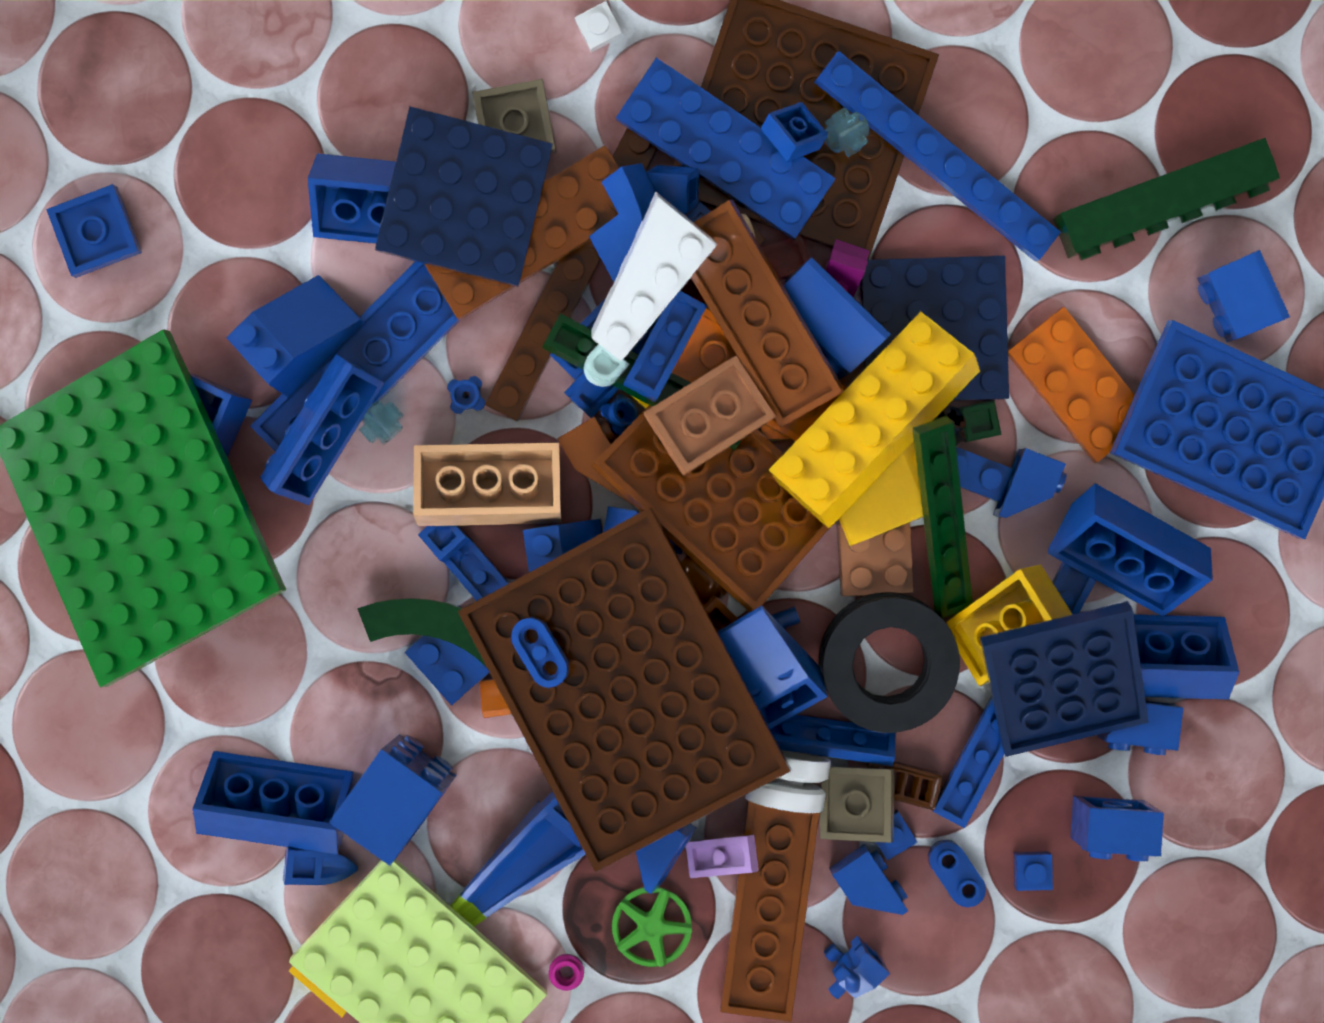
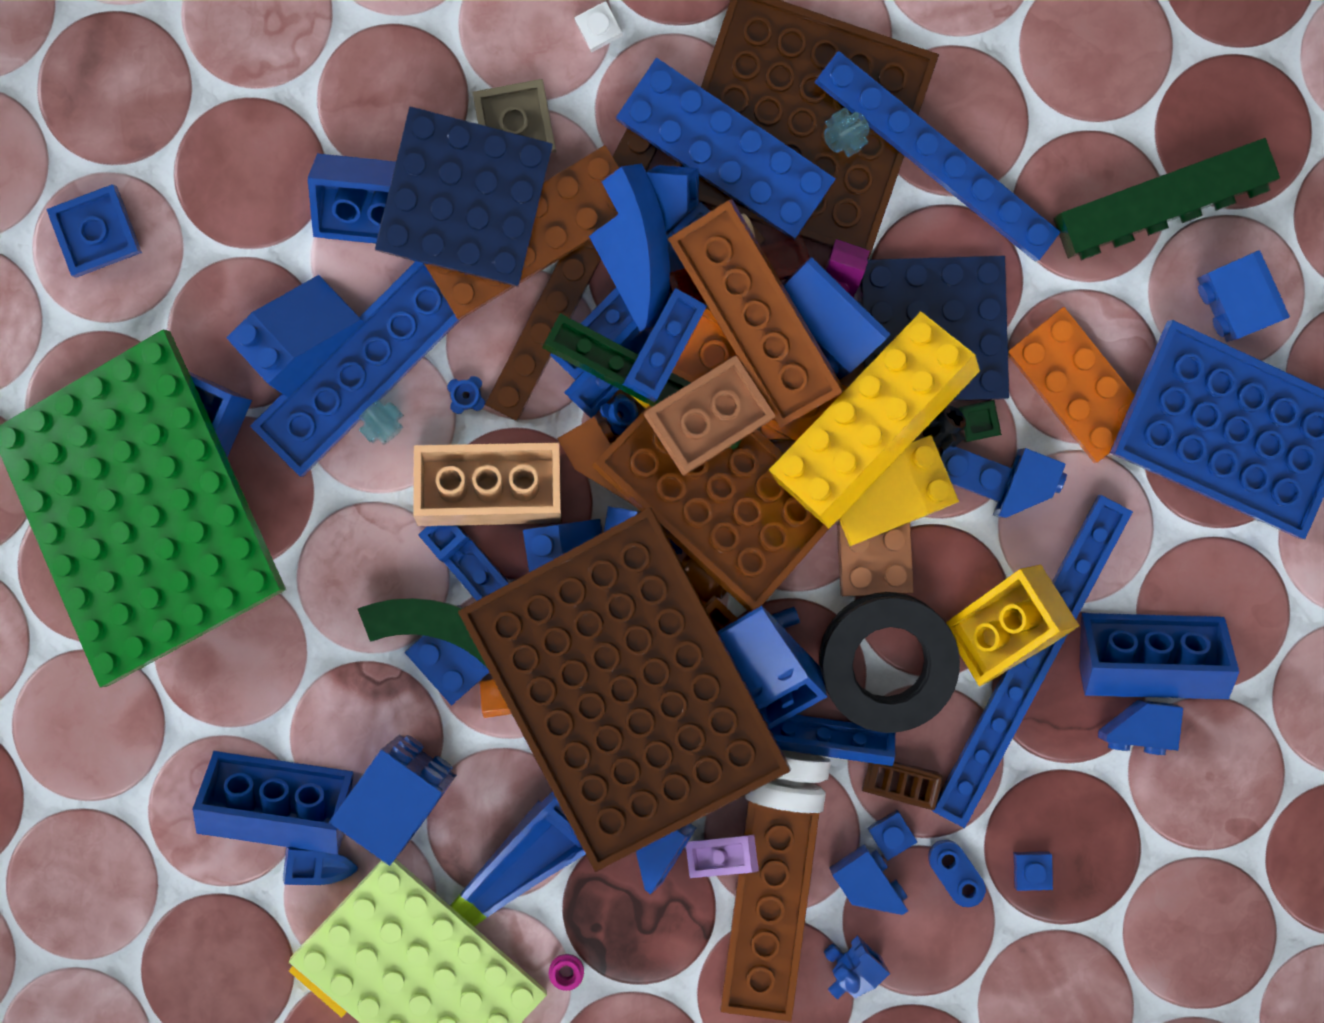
(321, 430): blue slope -> none
(538, 653): blue plate -> none
(603, 368): light aqua tile -> none
(651, 927): bright green wheel -> none
(655, 269): white wedge -> none
(794, 131): blue piece -> none
(858, 805): dark tan plate -> none
(943, 515): dark green plate -> none
(1065, 678): dark blue plate -> none
(1117, 827): blue brick -> none
(1131, 551): blue slope -> none

